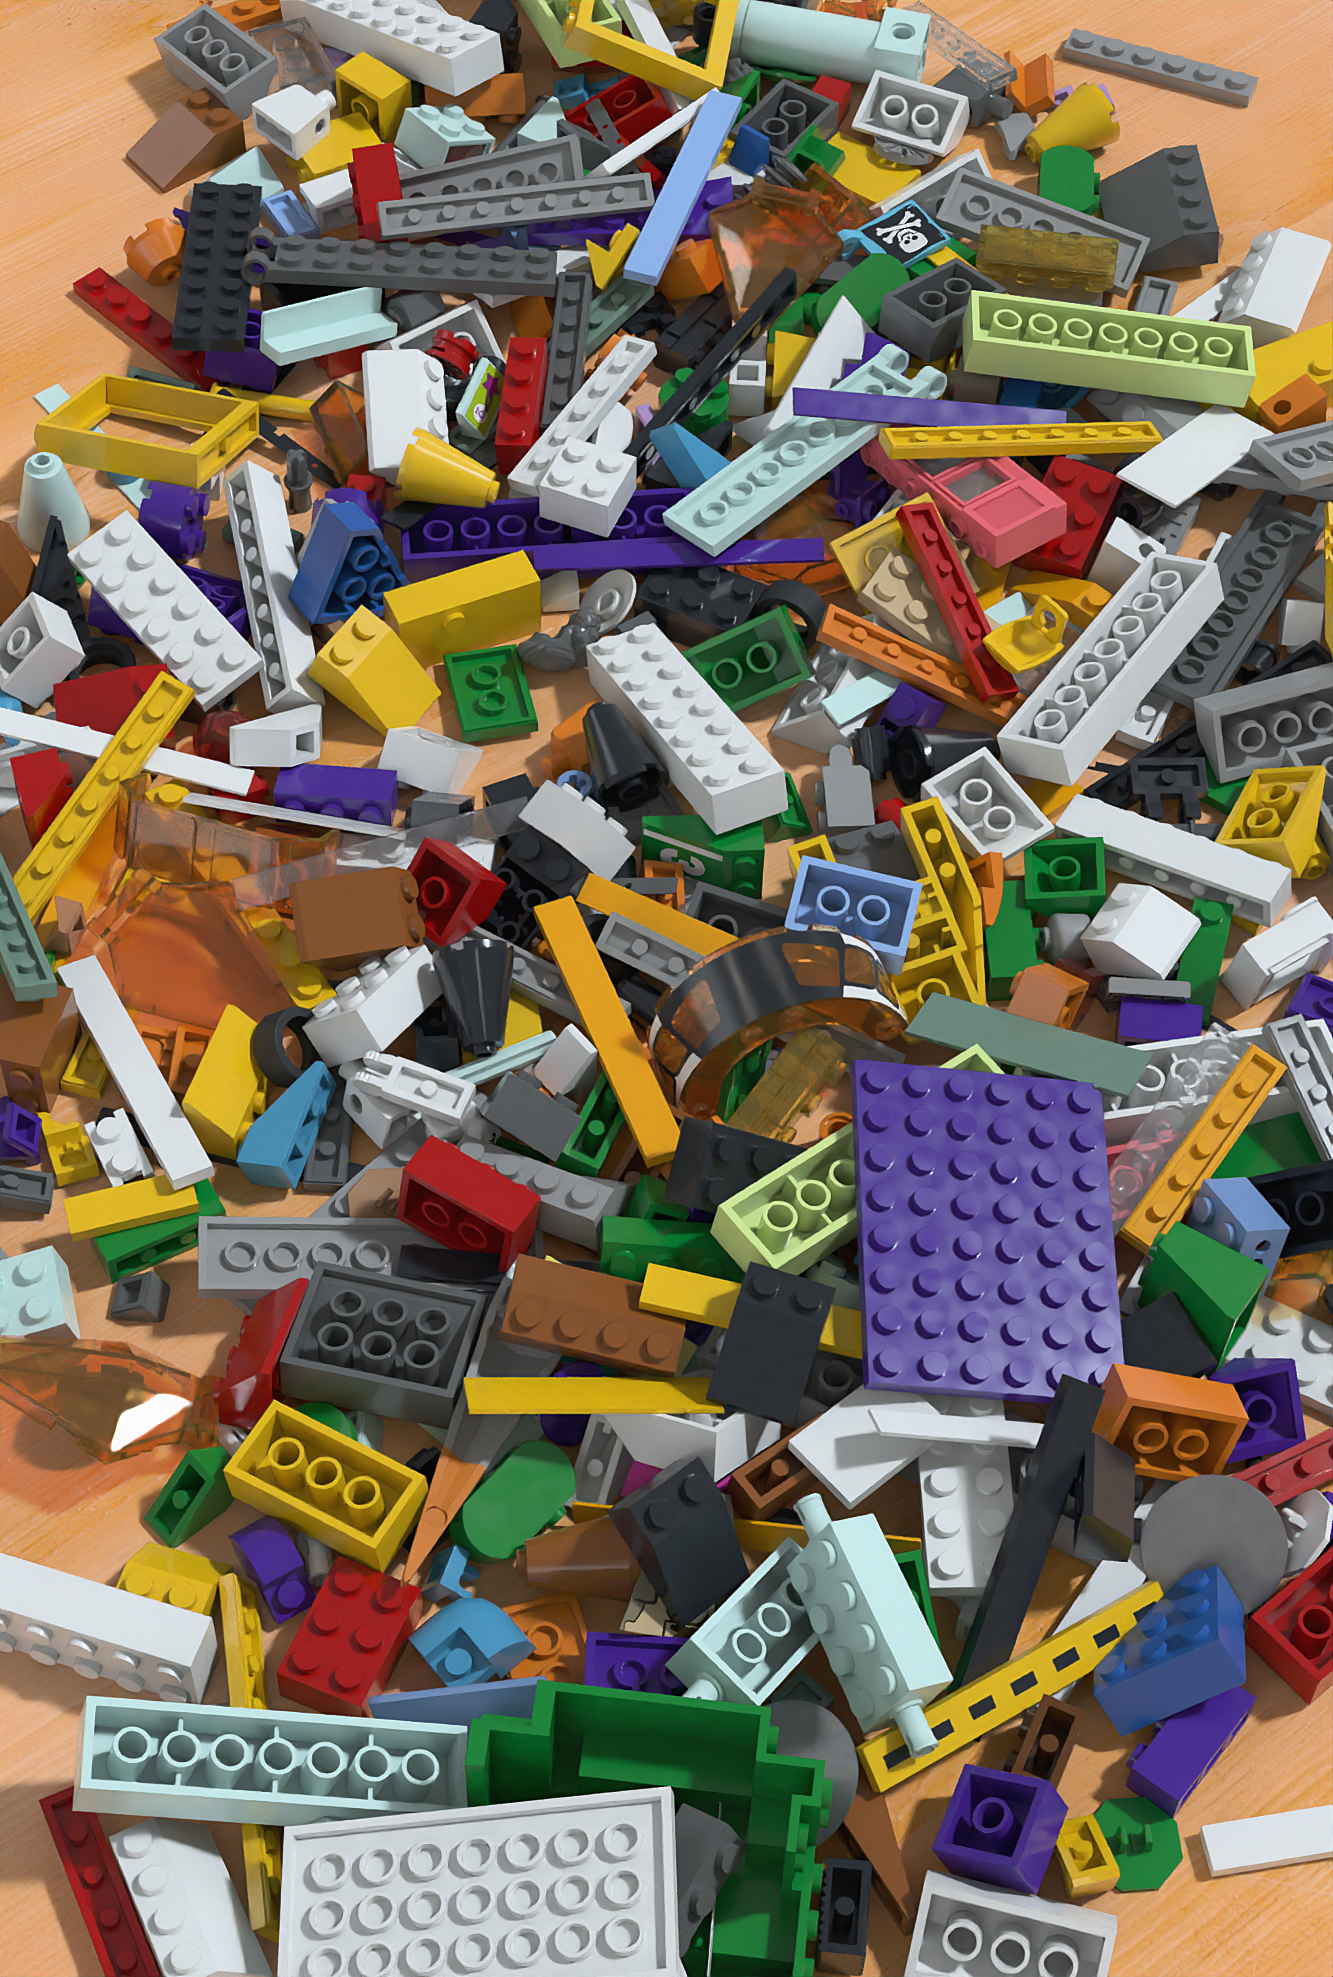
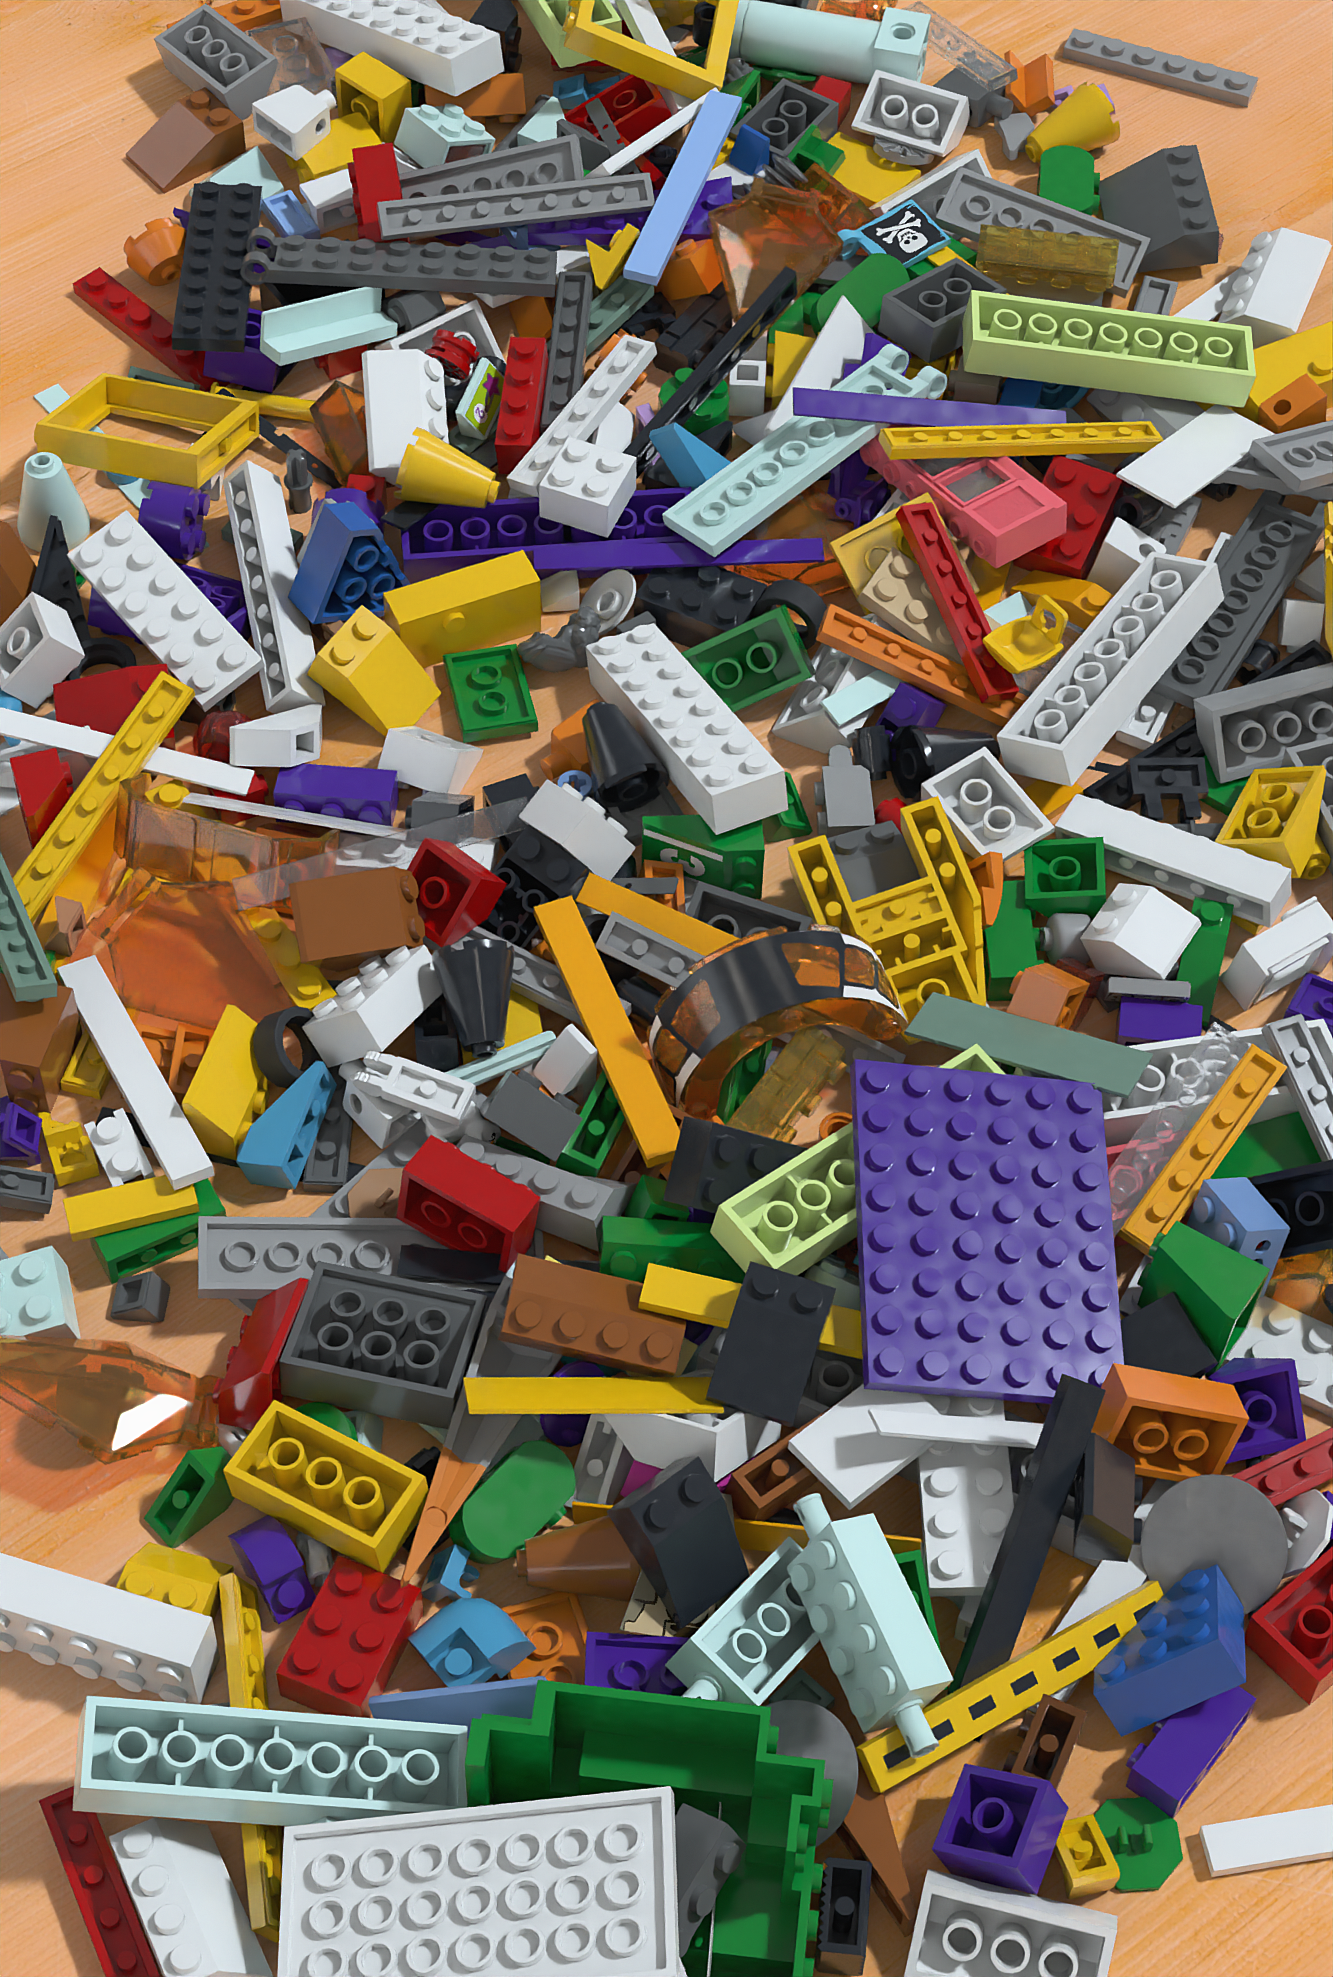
(858, 903): light blue brick -> none

